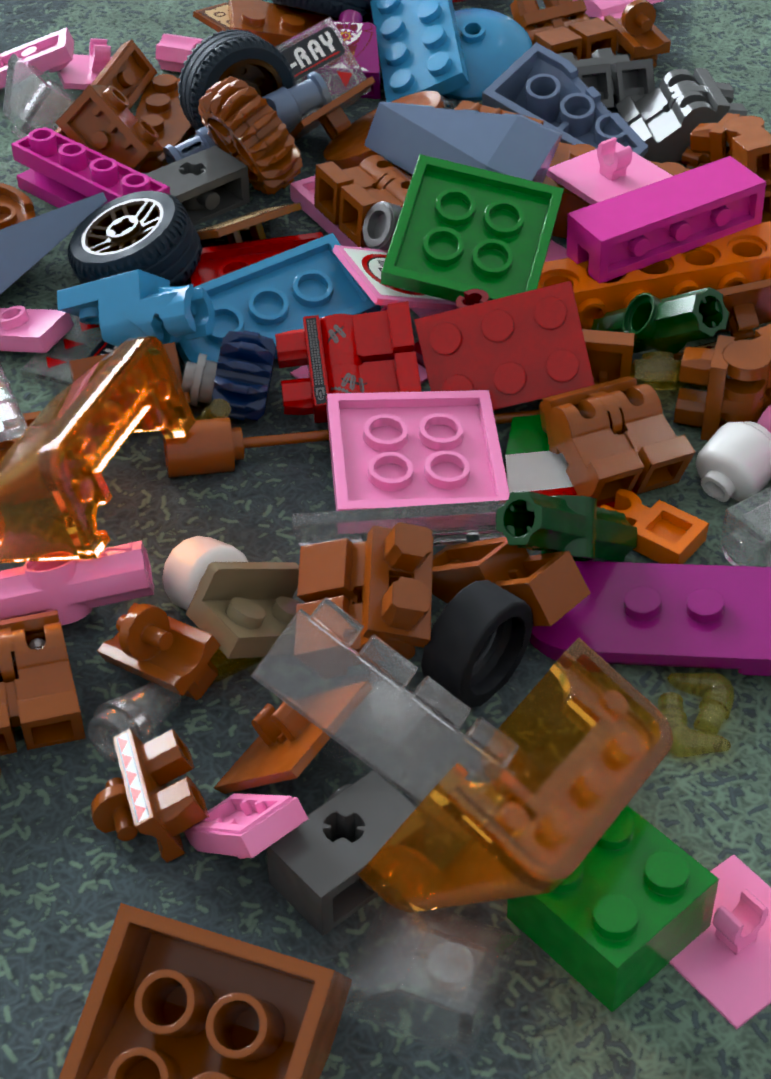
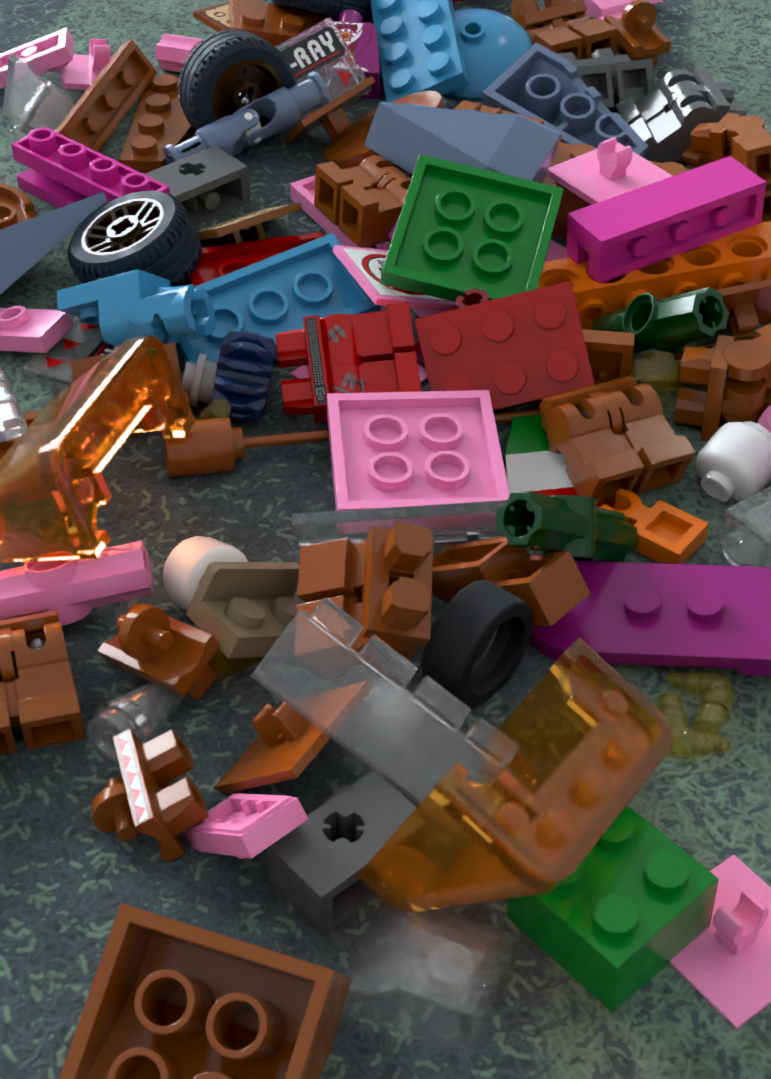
(107, 126): dark orange bracket -> none
(251, 133): dark orange gear -> none
(380, 225): flat silver tile -> none

